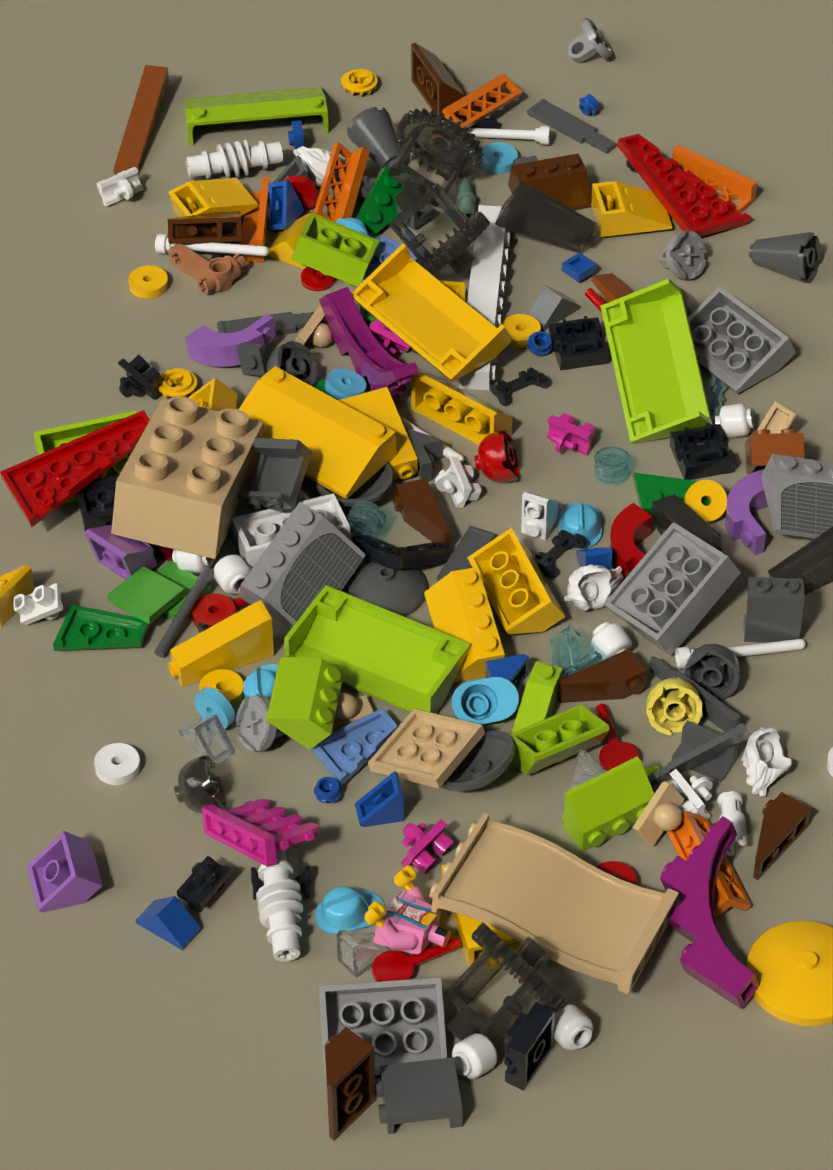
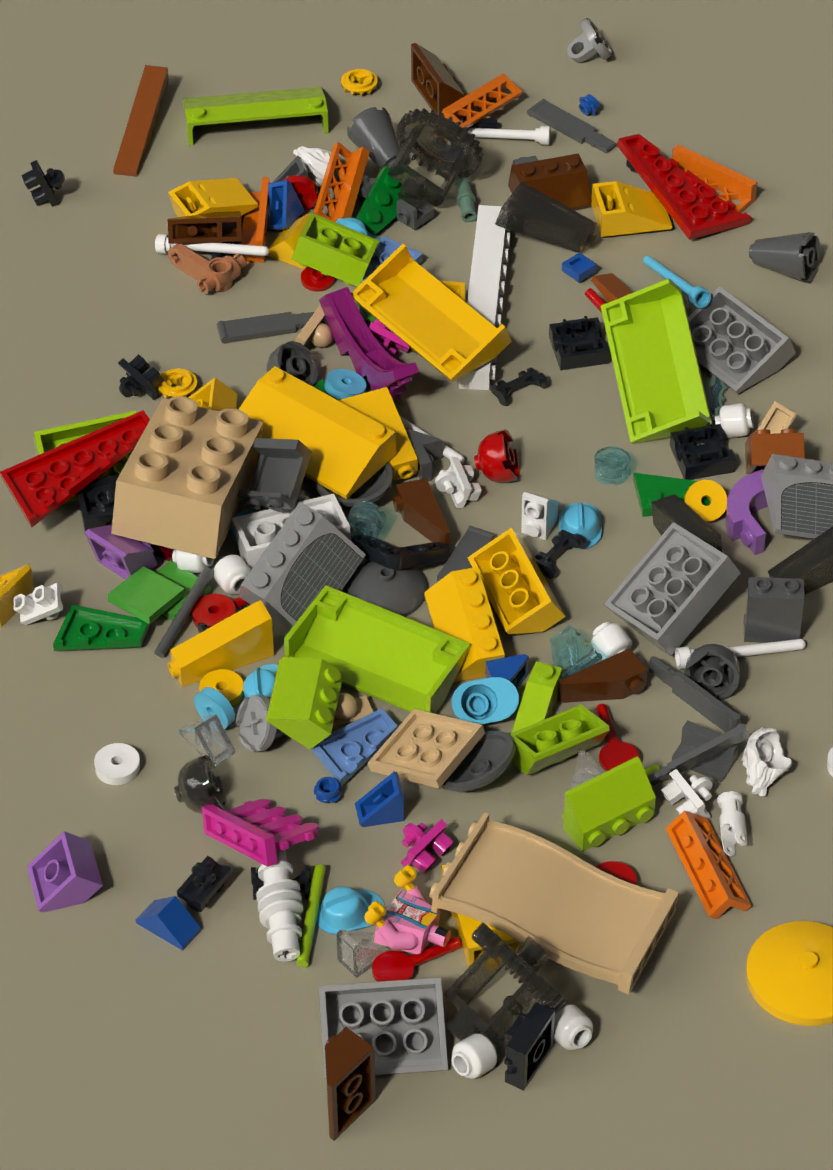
(47, 182): none -> black hips
(120, 186): white hips -> none
(148, 282): yellow piece -> none
(221, 348): medium lavender arch -> none
(234, 159): white piece -> none
(252, 359): dark grey bracket -> none
(296, 136): blue plate -> none
(311, 915): none -> lime bar
(419, 1093): dark grey panel -> none
(454, 249): clear smoke piece -> none
(456, 408): yellow slope -> none
(498, 157): medium azure piece -> none
(520, 328): yellow piece -> none
(544, 339): blue plate -> none
(552, 307): slope -> none
(570, 436): dark pink hips -> none
(592, 586): white hair -> none
(595, 556): blue slope -> none
(627, 531): red arch -> none
(660, 814): tan tile -> none
(672, 704): light yellow cylinder -> none
(684, 255): light grey tile -> none
(694, 918): magenta arch -> none
(697, 295): none -> medium azure piece
(781, 825): reddish brown slope -> none

